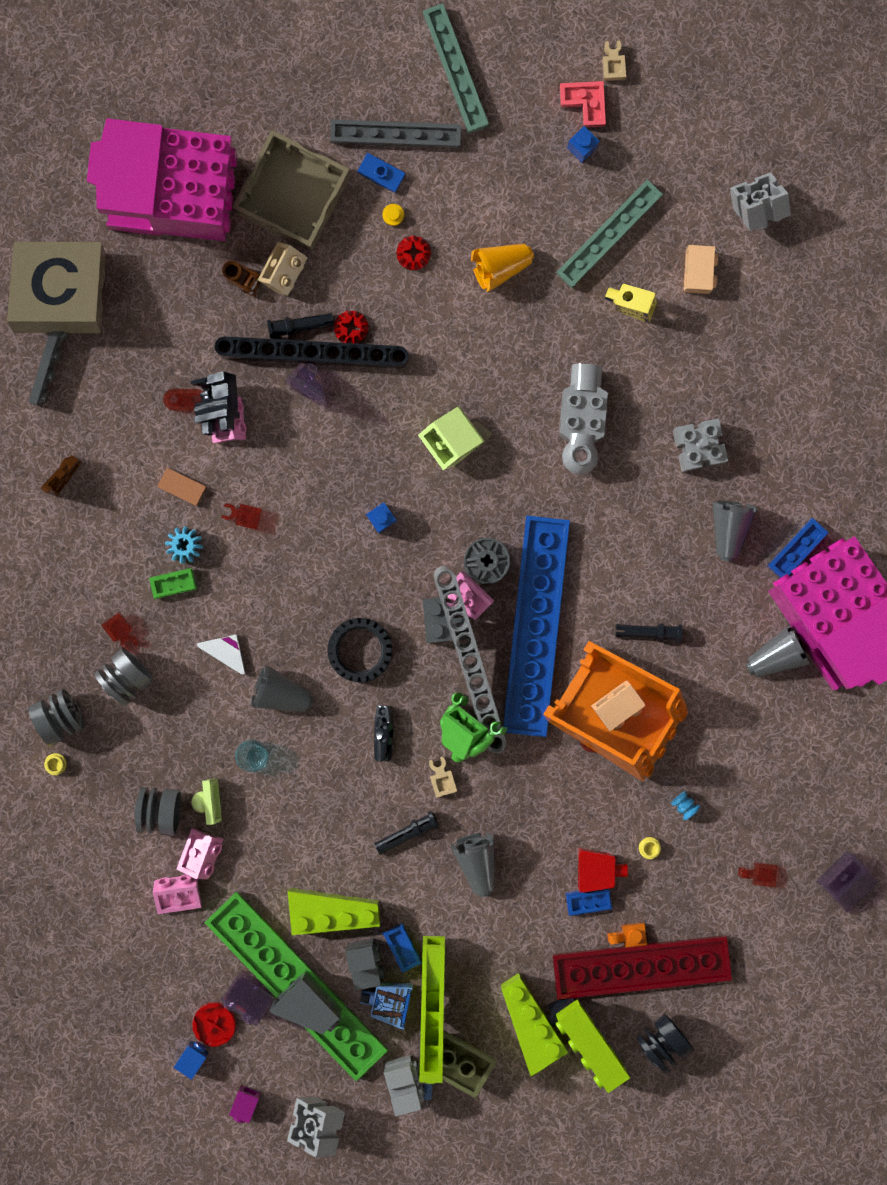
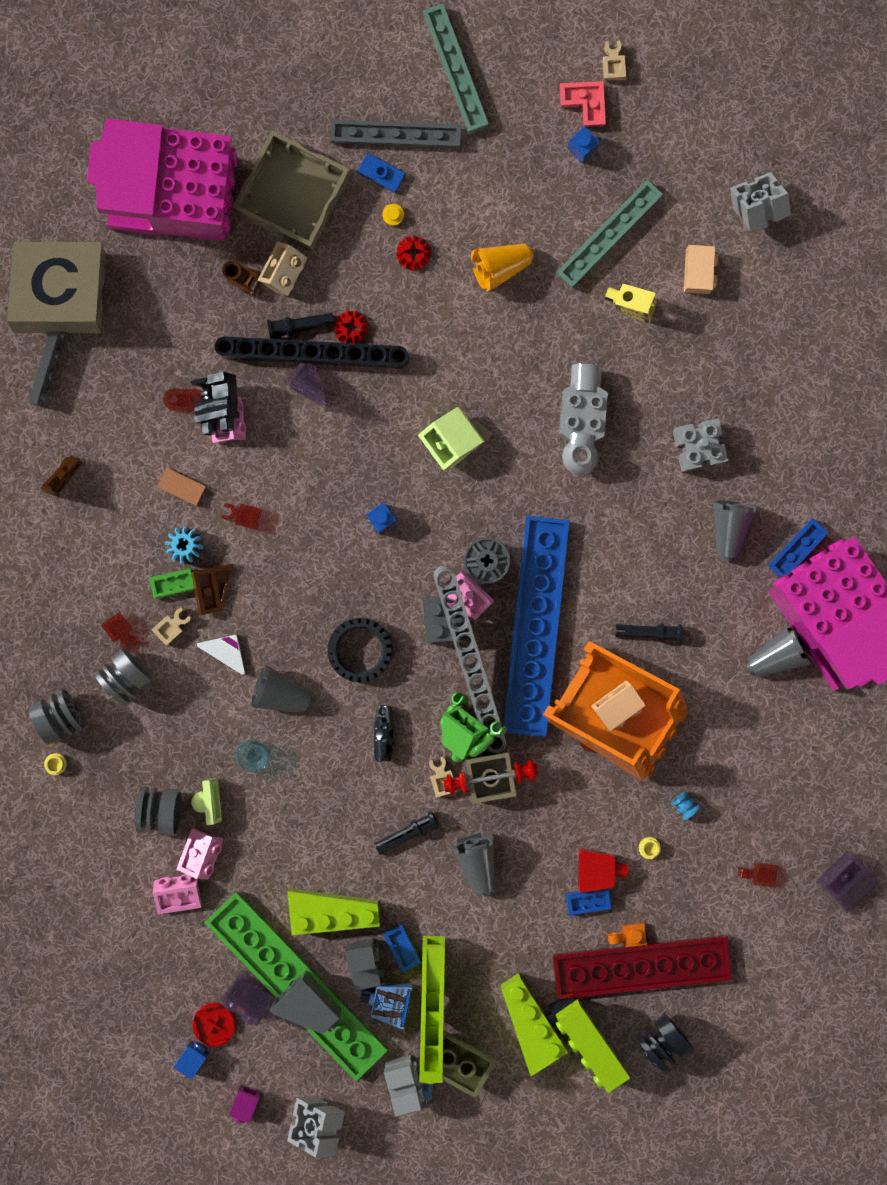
(169, 628): none -> tan plate
(210, 587): none -> reddish brown wing
(490, 777): none -> dark tan brick

